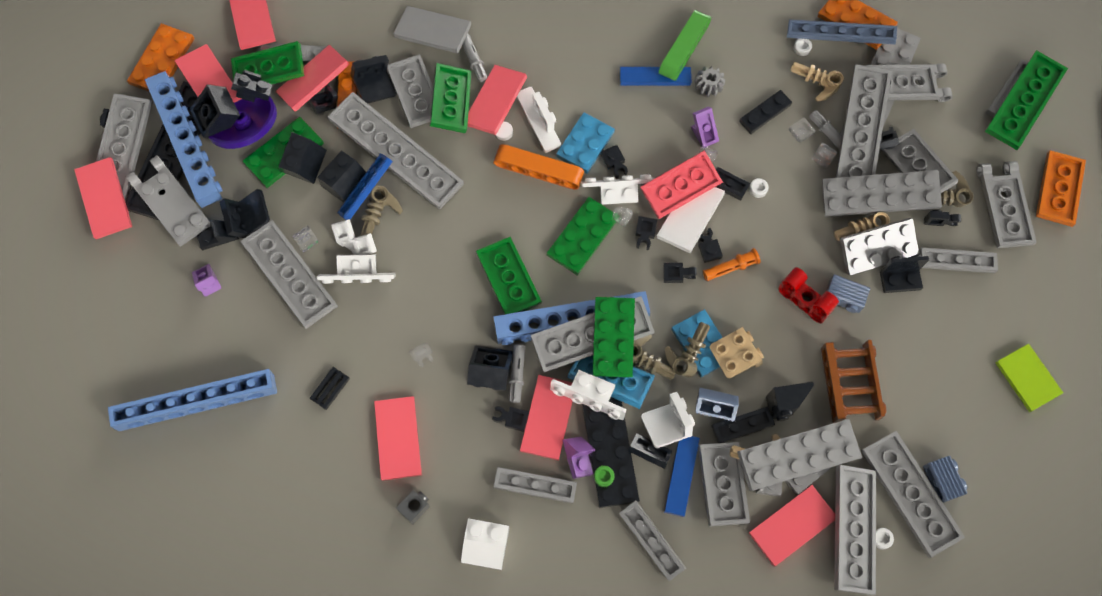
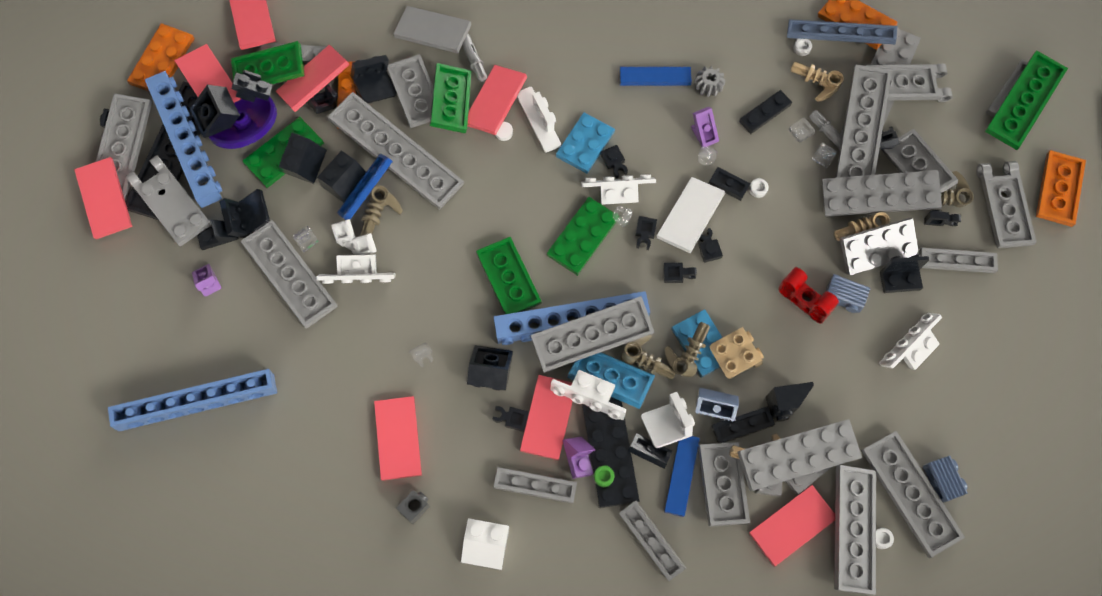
(332, 372): black tile -> none
(517, 374): light grey axle -> none
(538, 166): orange beam -> none
(613, 337): green plate -> none
(681, 184): coral tile -> none
(685, 45): bright green beam -> none
(739, 262): orange pin -> none
(836, 392): dark orange fence -> none
(915, 344): none -> white bracket
(1029, 378): lime tile -> none

